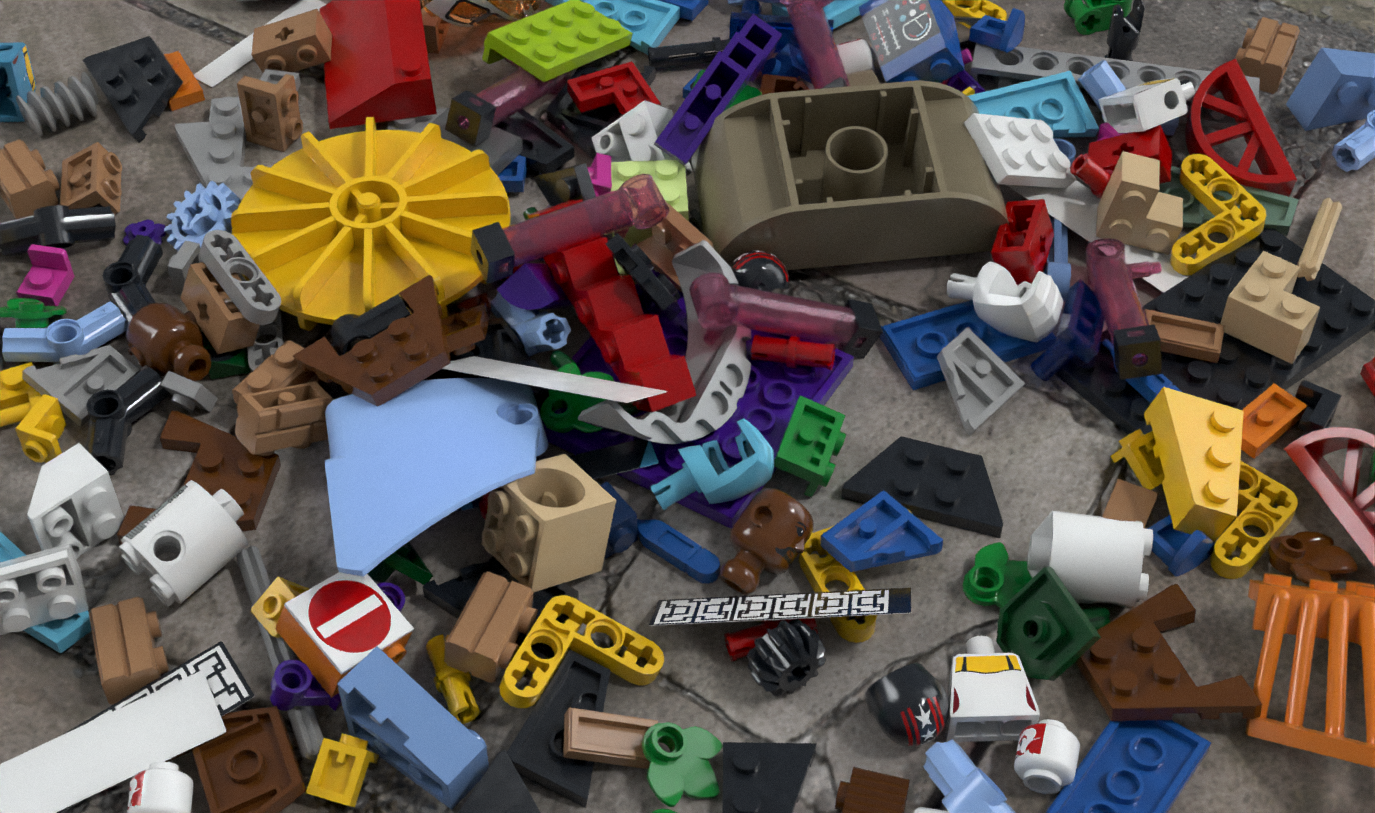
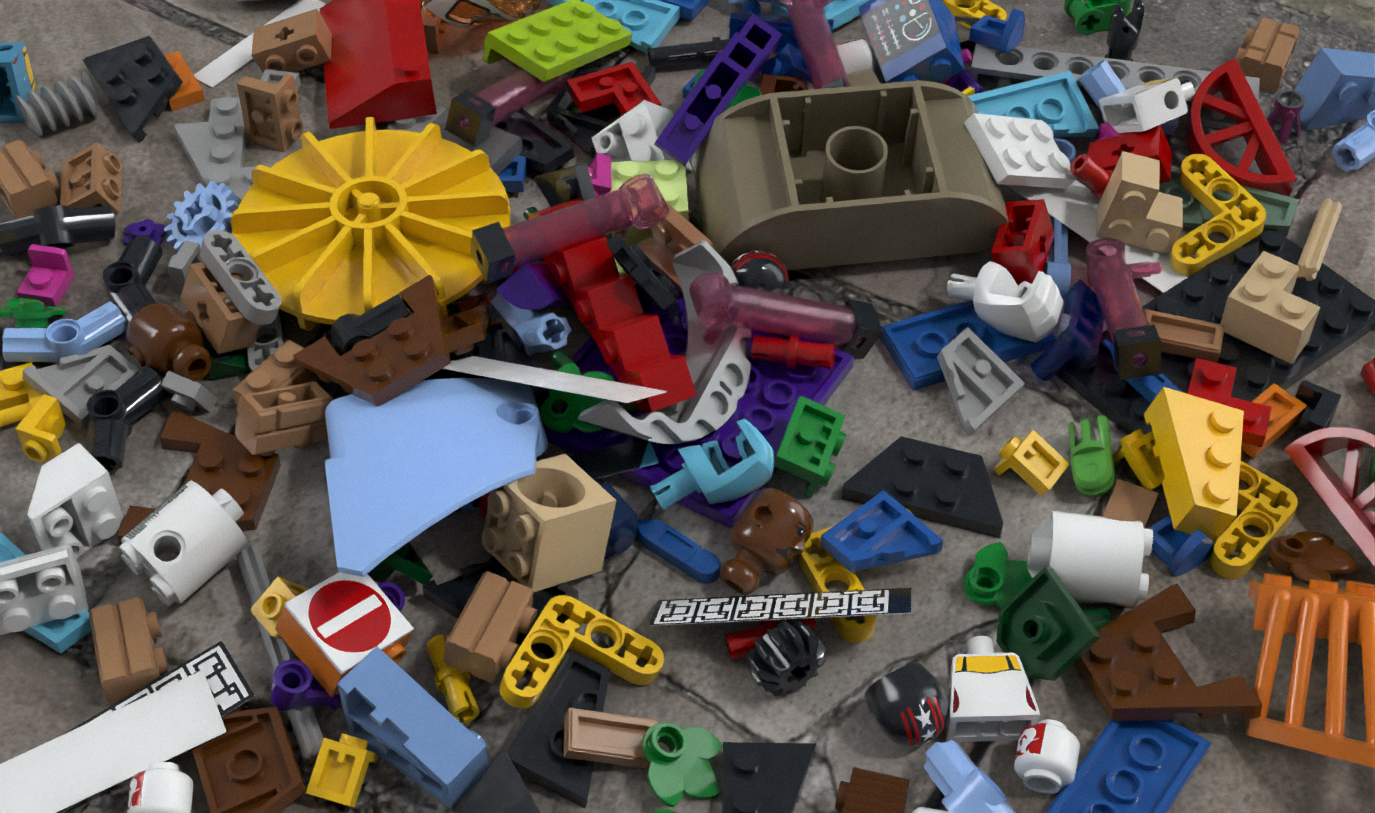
(1033, 461): none -> yellow bracket
(1091, 459): none -> bright green arm
(1215, 383): none -> red plate
(1288, 105): none -> flat silver piece

